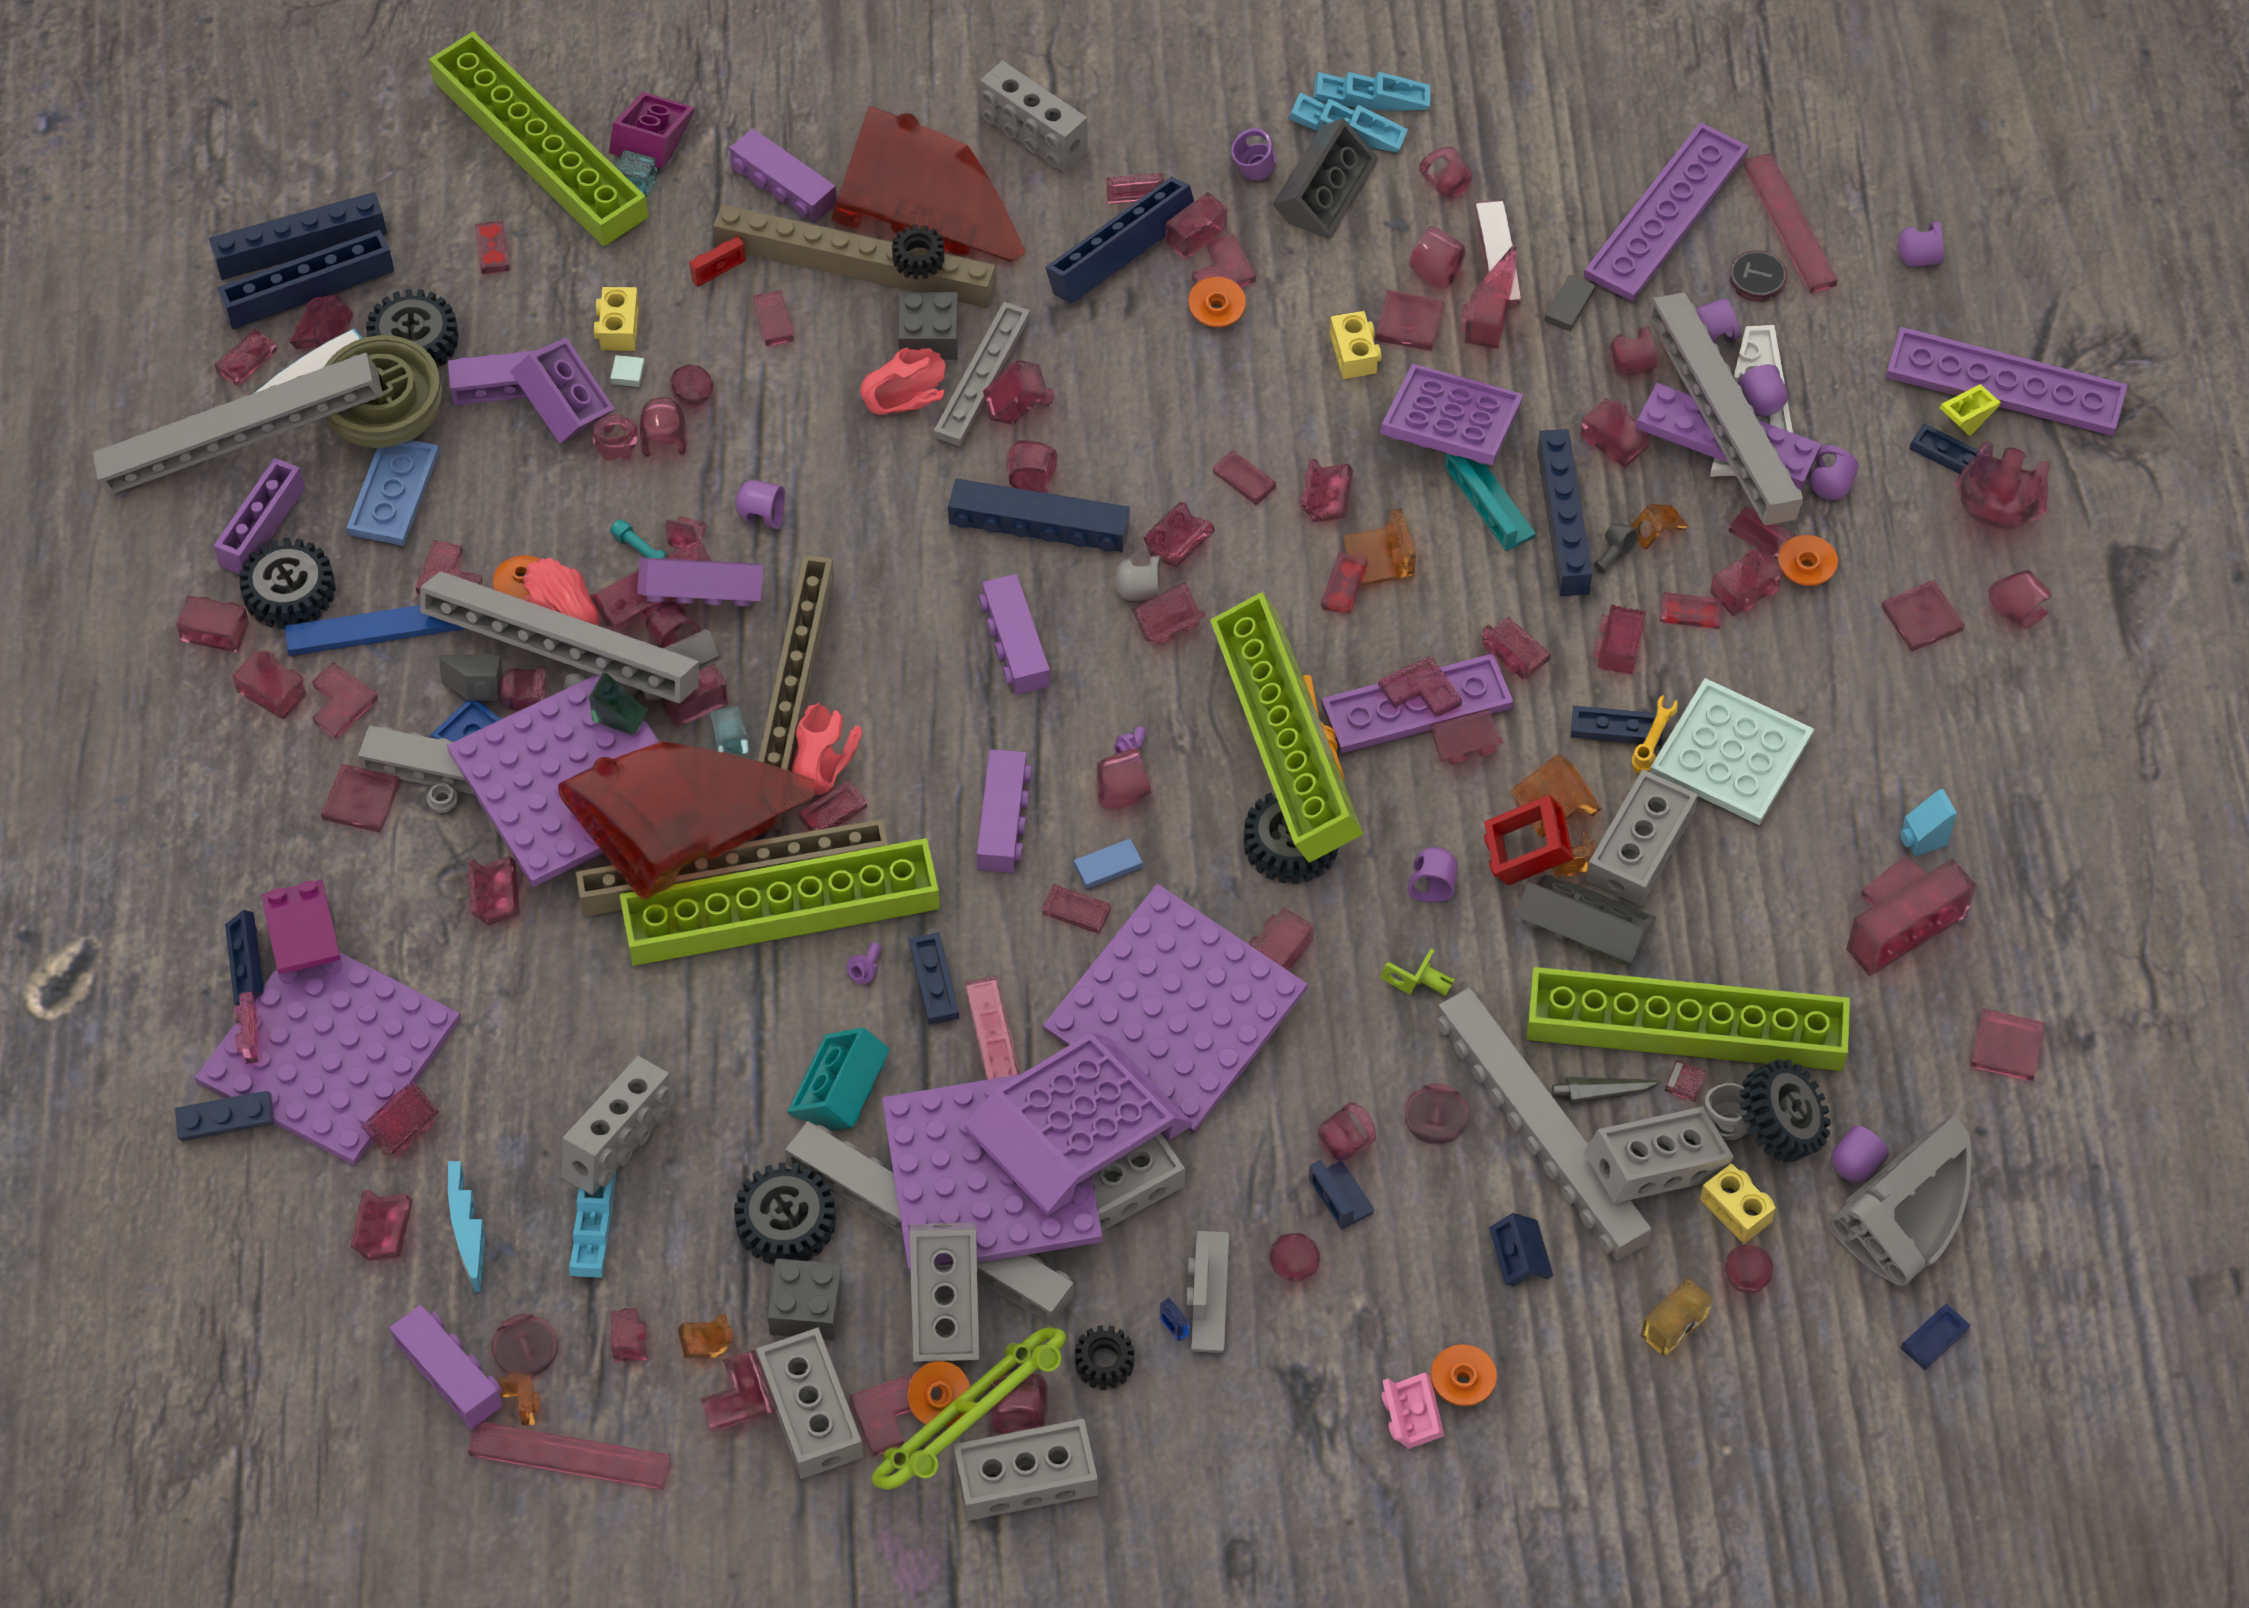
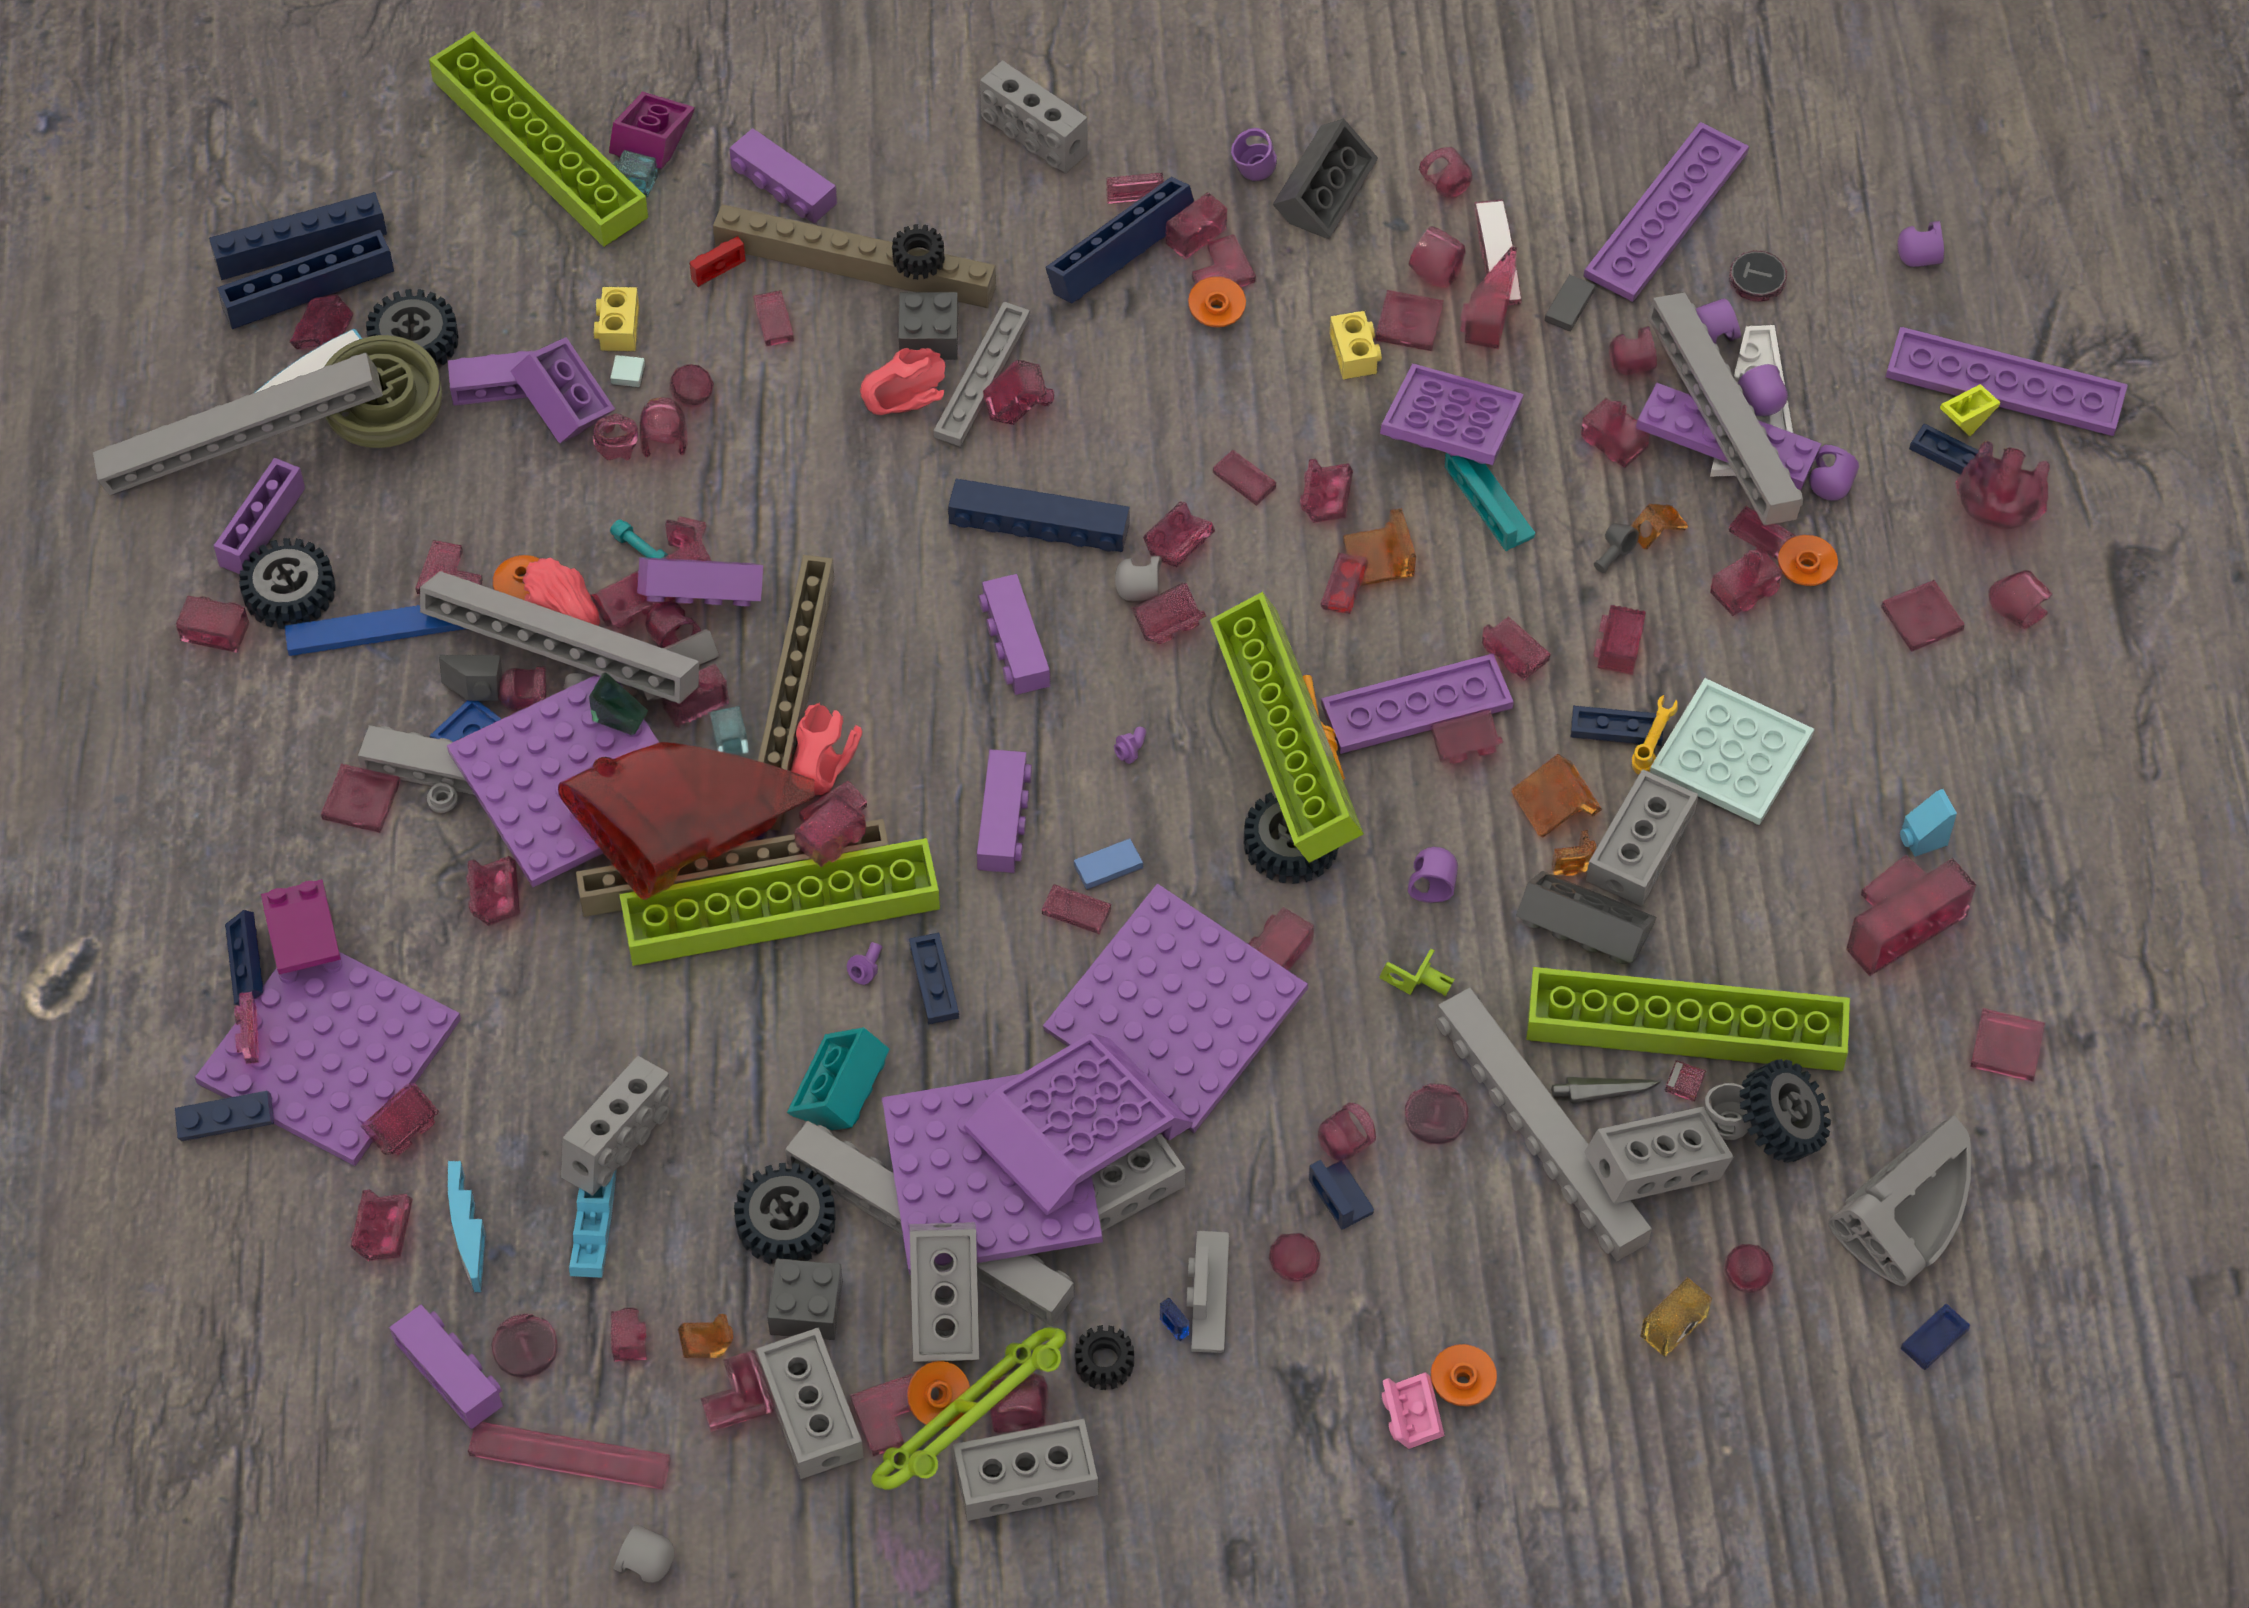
(245, 357): clear pink plate -> none
(269, 683): clear pink brick -> none
(347, 699): clear pink tile -> none
(393, 492): medium blue plate -> none
(492, 247): clear pink tile -> none
(528, 1401): clear orange bracket -> none
(646, 1554): none -> light grey helmet
(759, 498): medium lavender helmet -> none
(830, 830): none -> clear pink brick
(924, 181): clear red panel -> none
(991, 1028): clear pink slope -> none
(1031, 465): clear pink piece -> none
(1121, 780): clear pink piece -> none
(1371, 127): medium azure slope -> none
(1376, 93): medium azure slope -> none
(1422, 680): clear pink tile -> none
(1520, 1249): dark blue panel -> none
(1557, 835): red window -> none
(1564, 512): dark blue brick -> none
(1691, 610): clear pink tile -> none
(1731, 1207): light yellow brick -> none
(1790, 223): clear pink tile -> none
(1859, 1155): medium lavender helmet -> none

